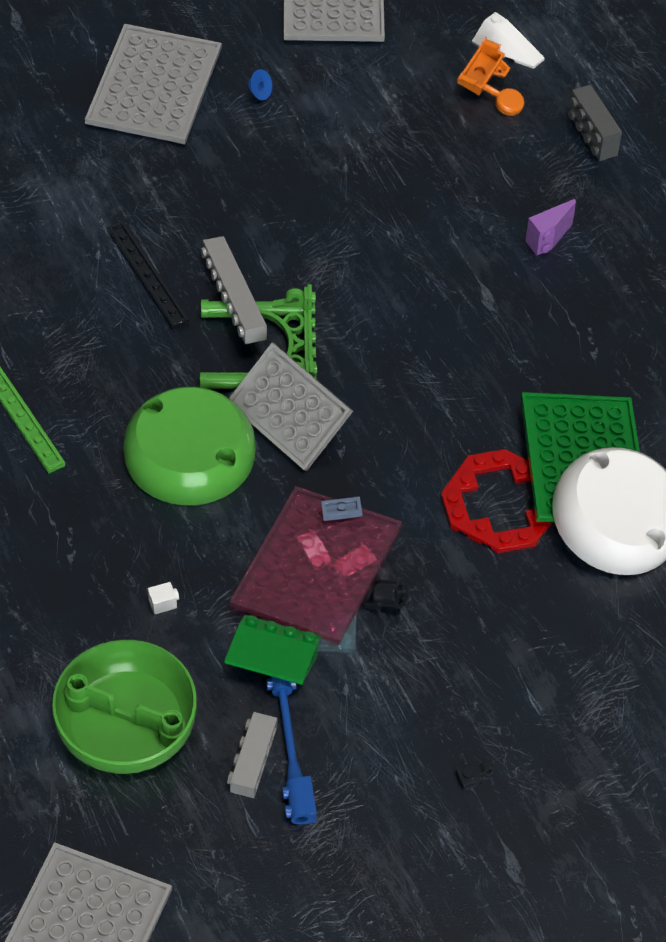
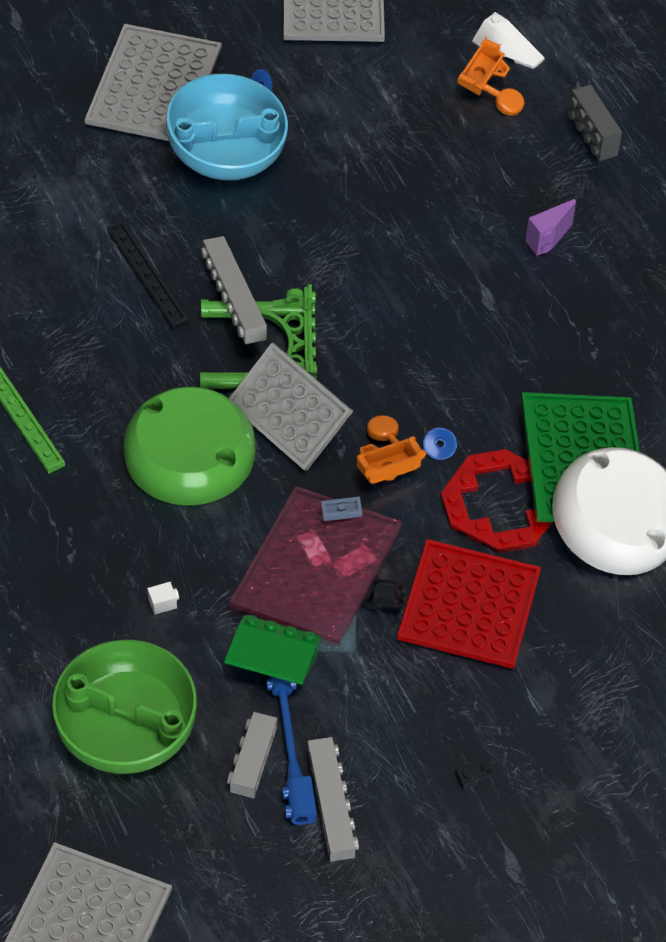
(226, 126): none -> medium azure cylinder
(331, 799): none -> light grey brick
(391, 460): none -> orange piece
(436, 450): none -> blue piece
(469, 603): none -> red plate

